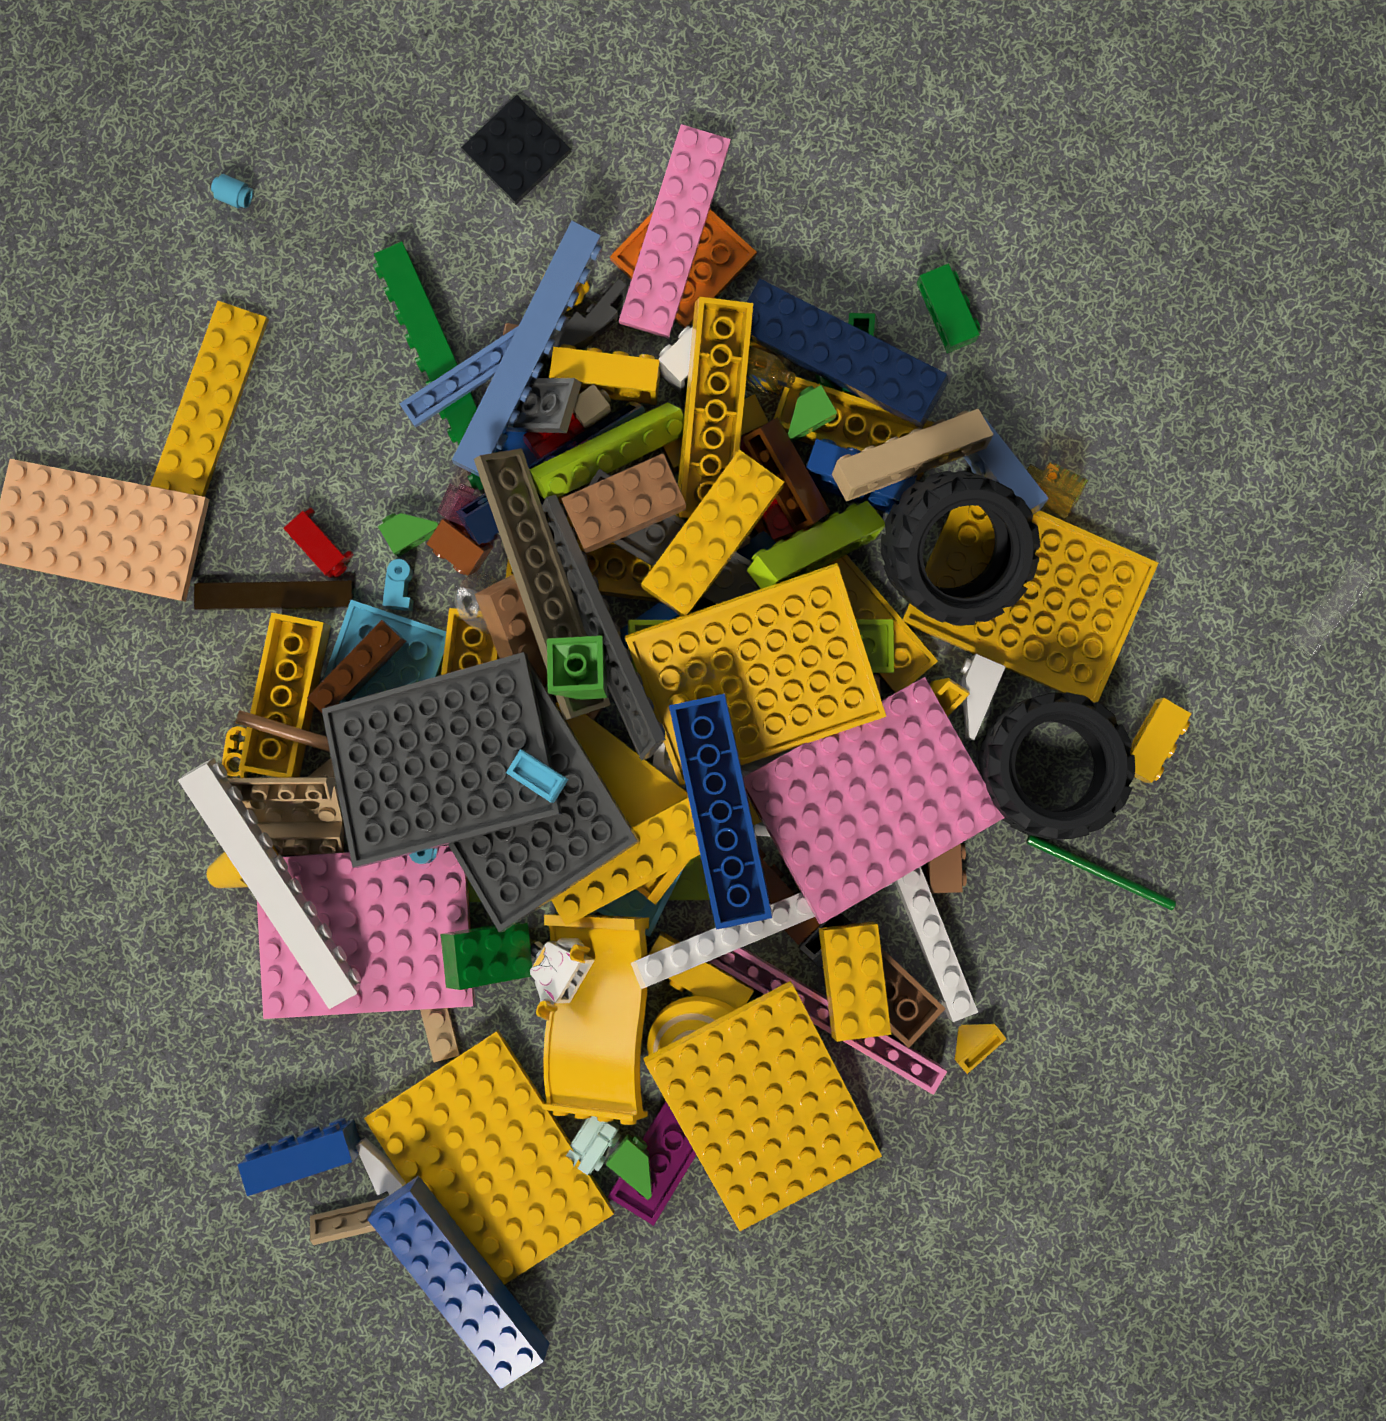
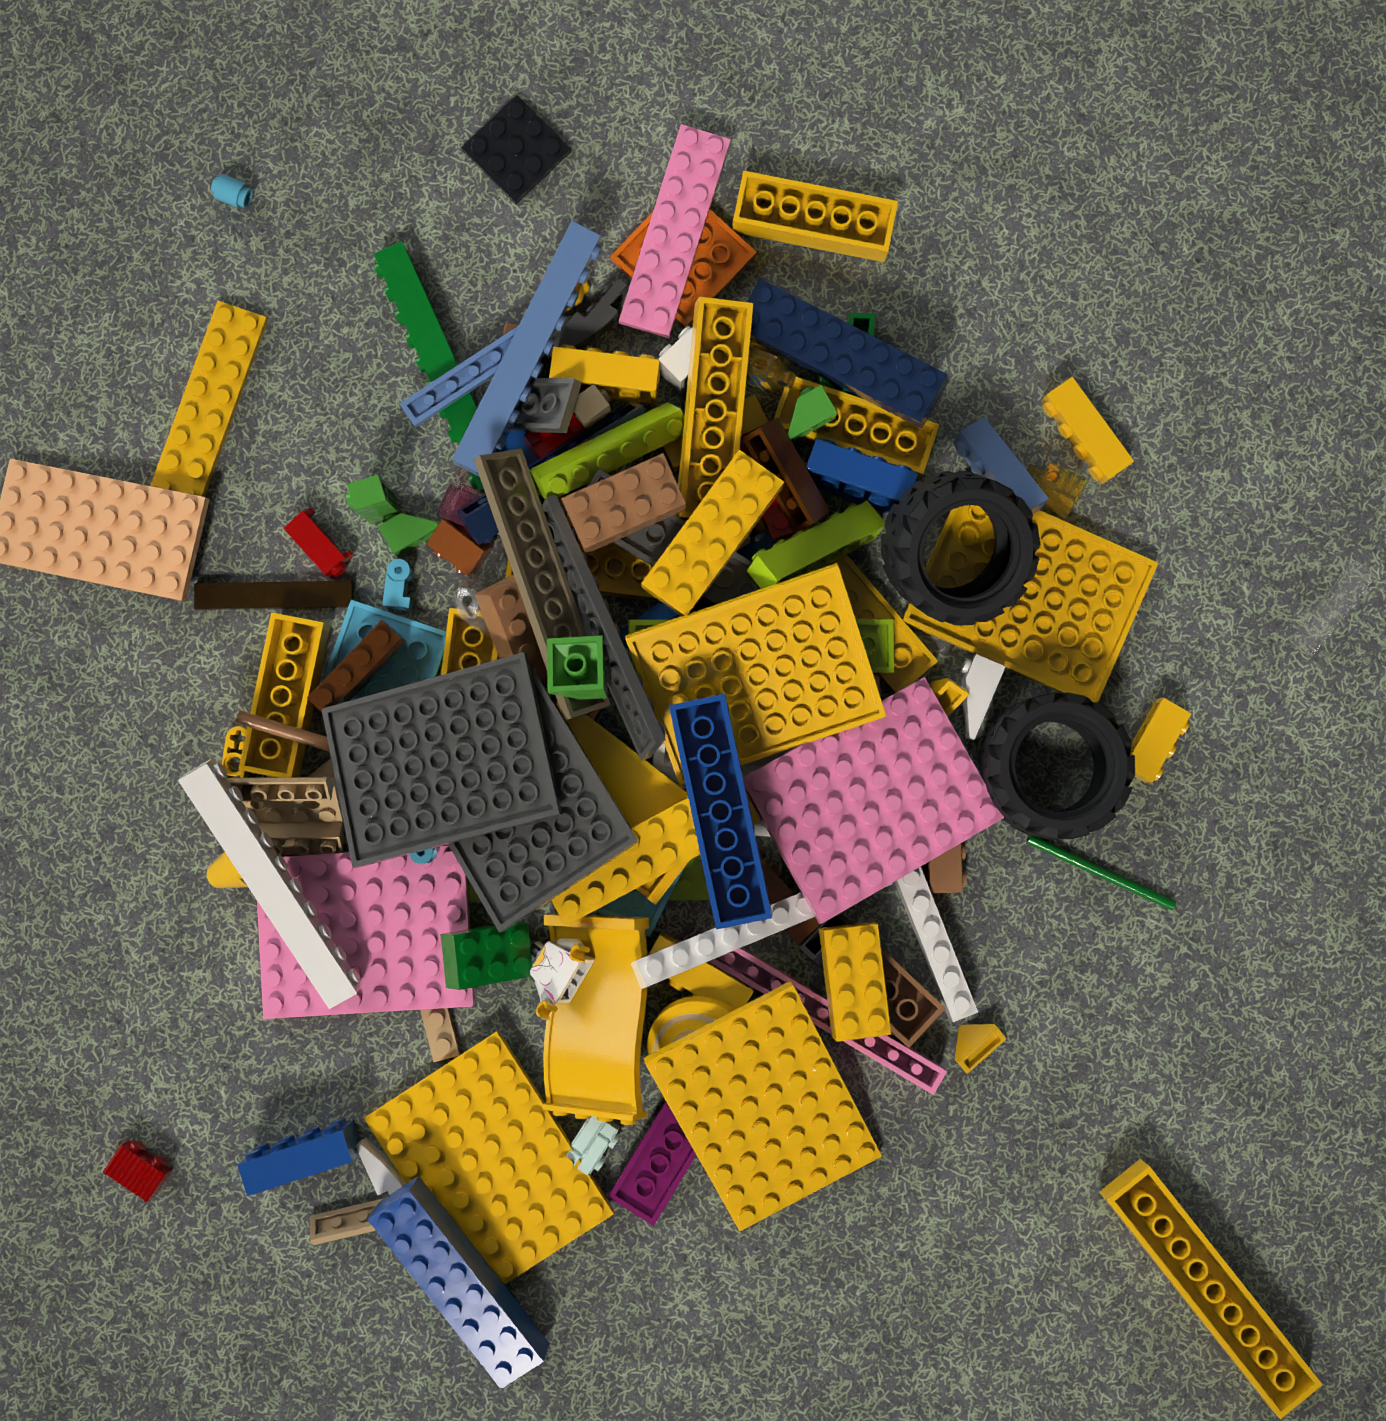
(138, 1170): none -> red brick
(372, 499): none -> bright green brick
(537, 776): medium azure tile -> none
(632, 1164): bright green slope -> none
(814, 216): none -> yellow brick
(911, 454): tan brick -> none
(948, 308): green brick -> none
(1086, 430): none -> yellow brick
(1210, 1288): none -> yellow brick

